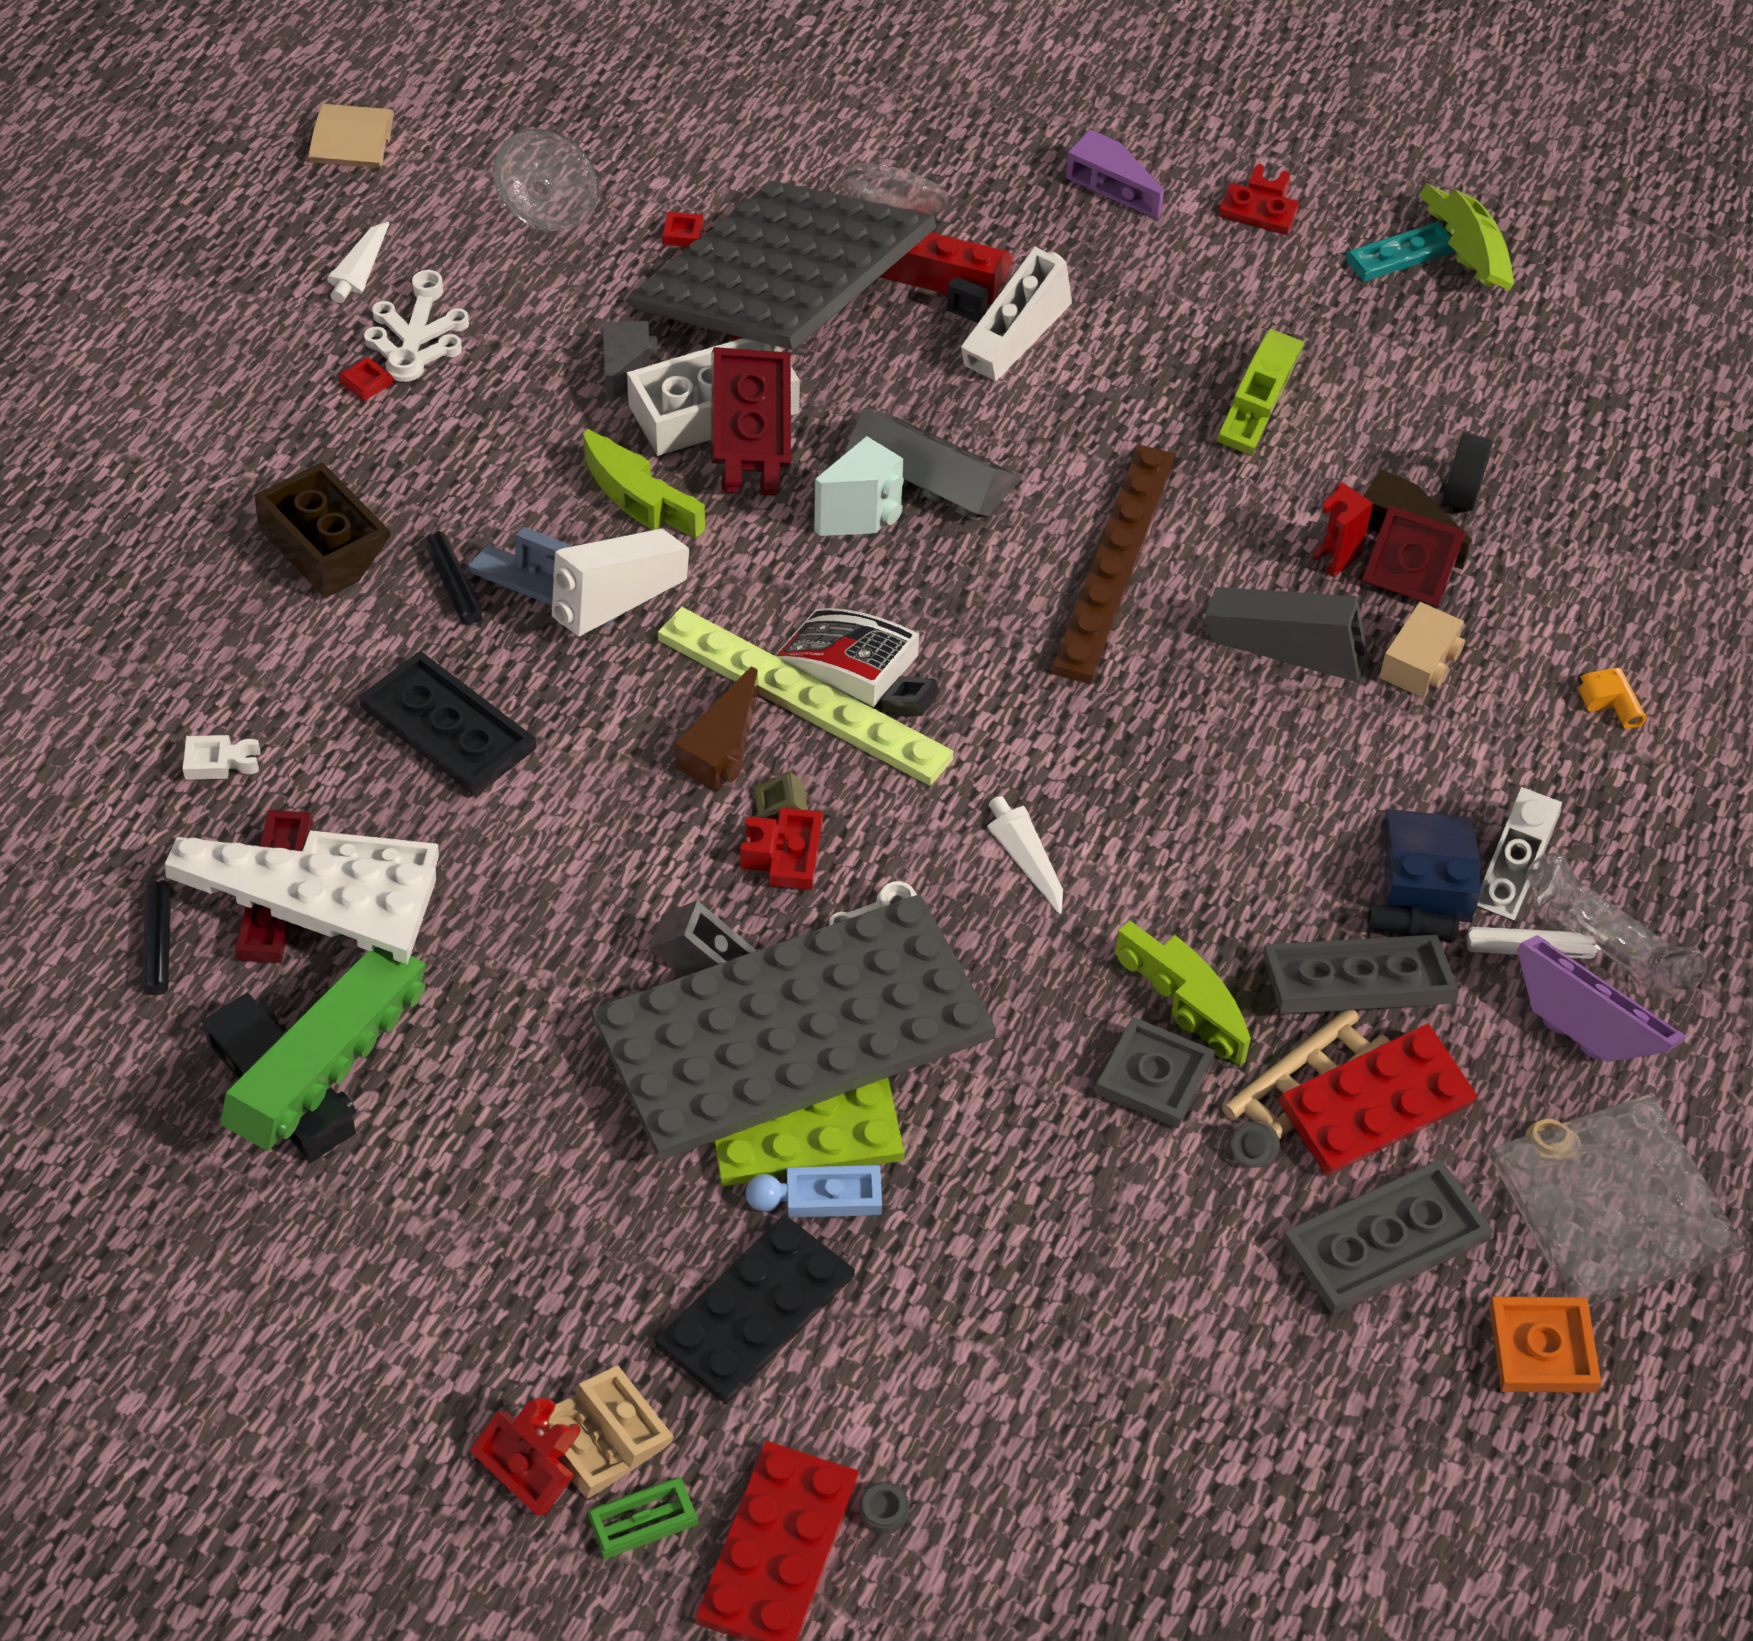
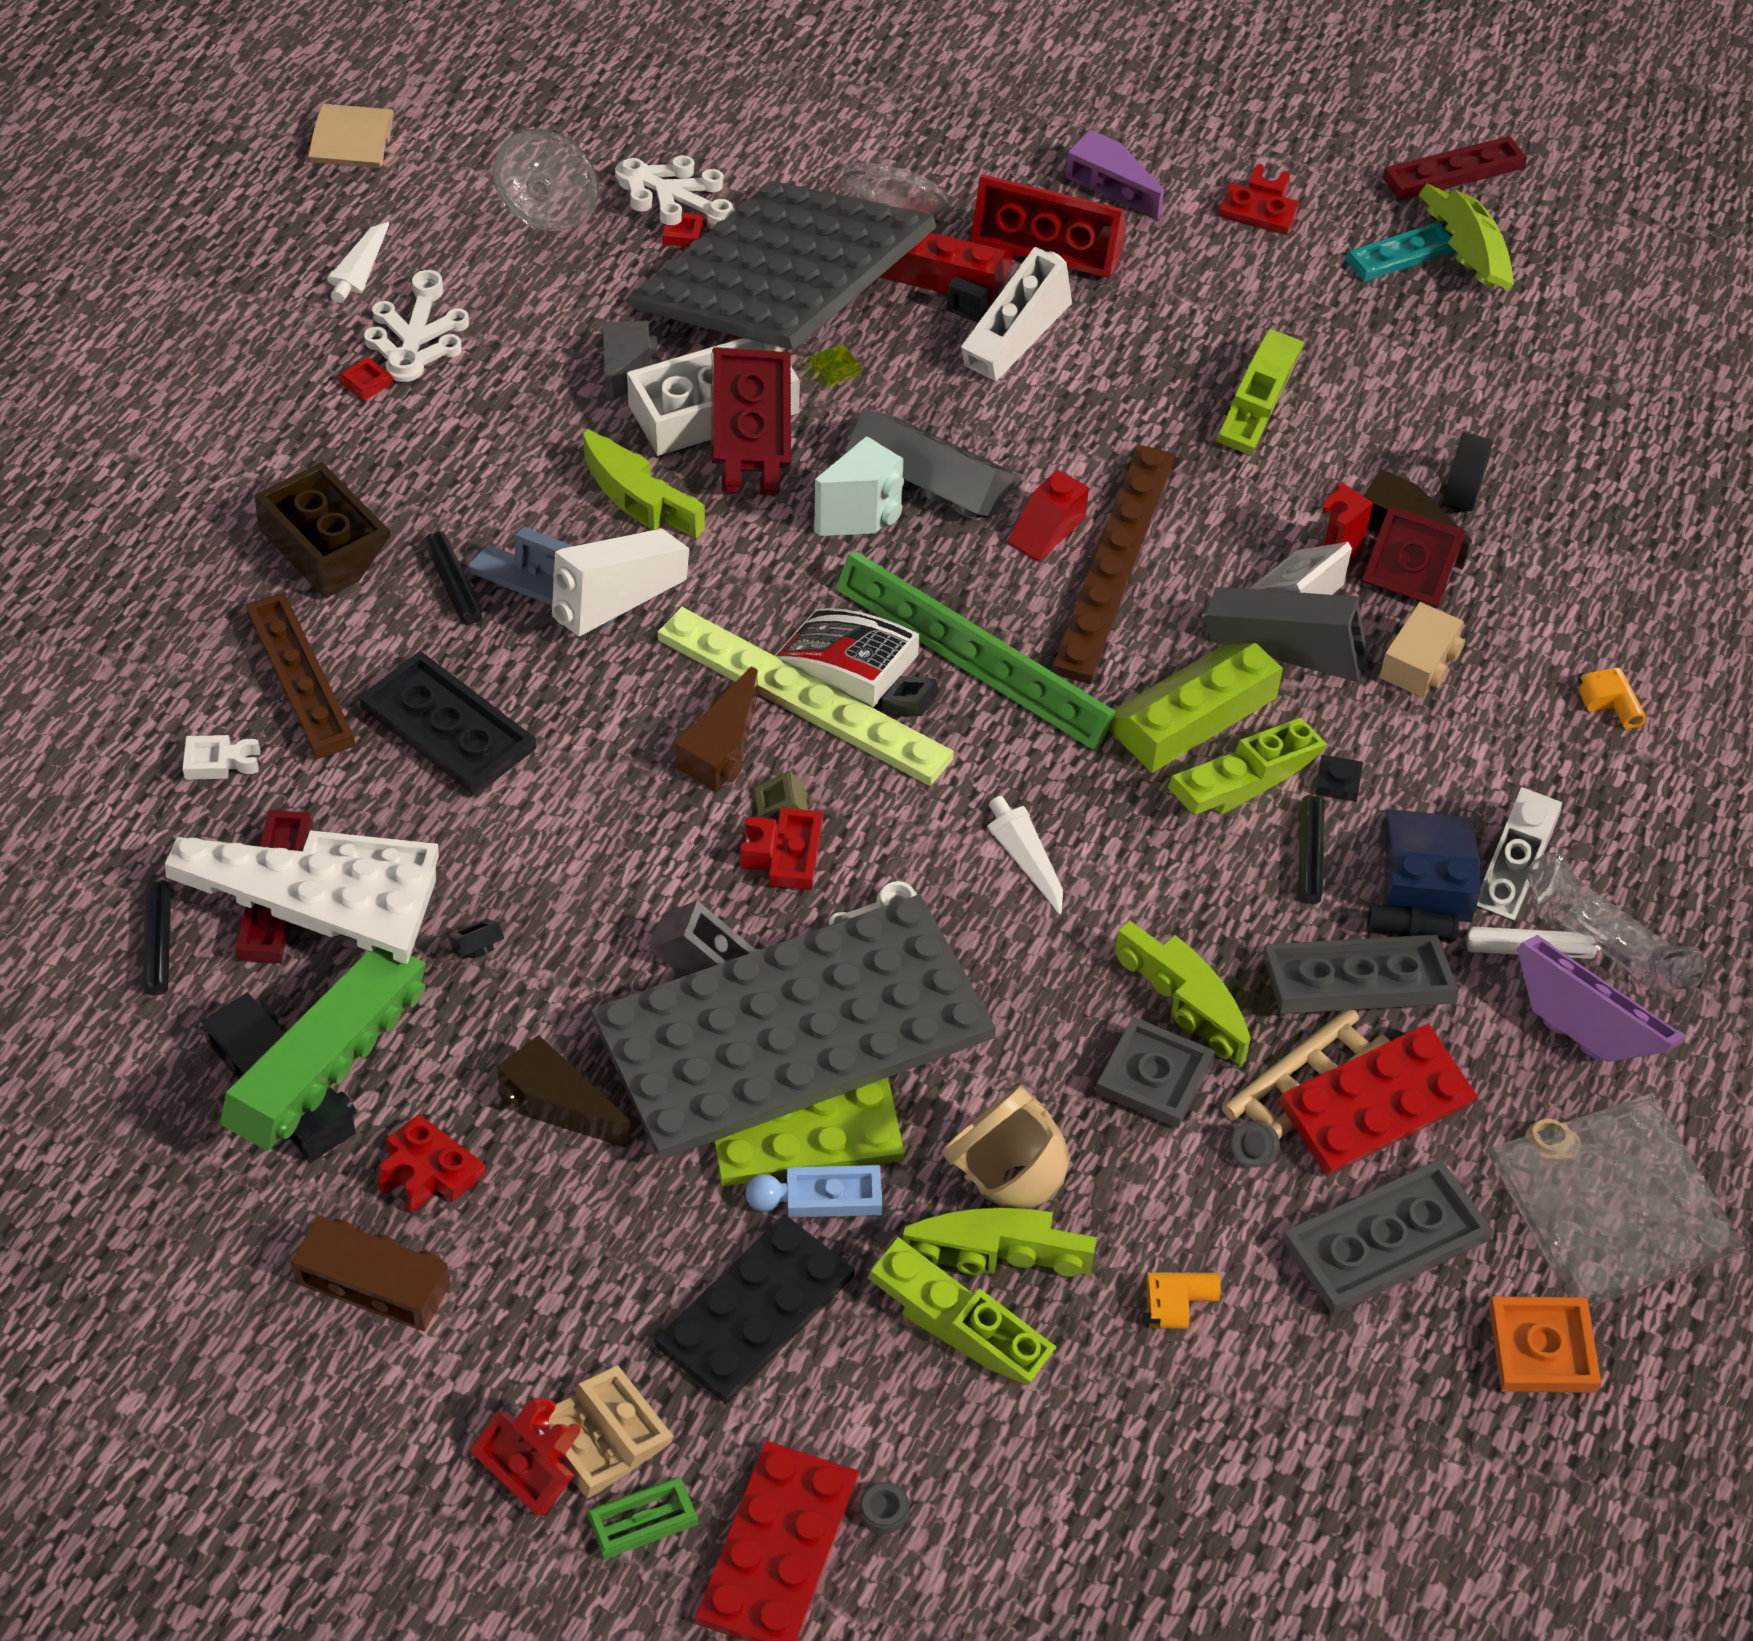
(300, 676): none -> reddish brown plate
(371, 1272): none -> reddish brown brick
(426, 1161): none -> red plate
(476, 939): none -> black plate
(557, 1094): none -> dark brown slope
(635, 175): none -> white plant
(836, 365): none -> clear neon green tile
(962, 1319): none -> lime slope
(976, 651): none -> bright green plate
(980, 1236): none -> lime slope
(1008, 1136): none -> tan piece
(1028, 217): none -> red slope
(1050, 515): none -> red slope
(1170, 1296): none -> light orange piece
(1196, 703): none -> lime slope
(1252, 769): none -> lime slope
(1310, 571): none -> white slope
(1311, 849): none -> black axle
(1338, 778): none -> black plate
(1455, 167): none -> dark red plate

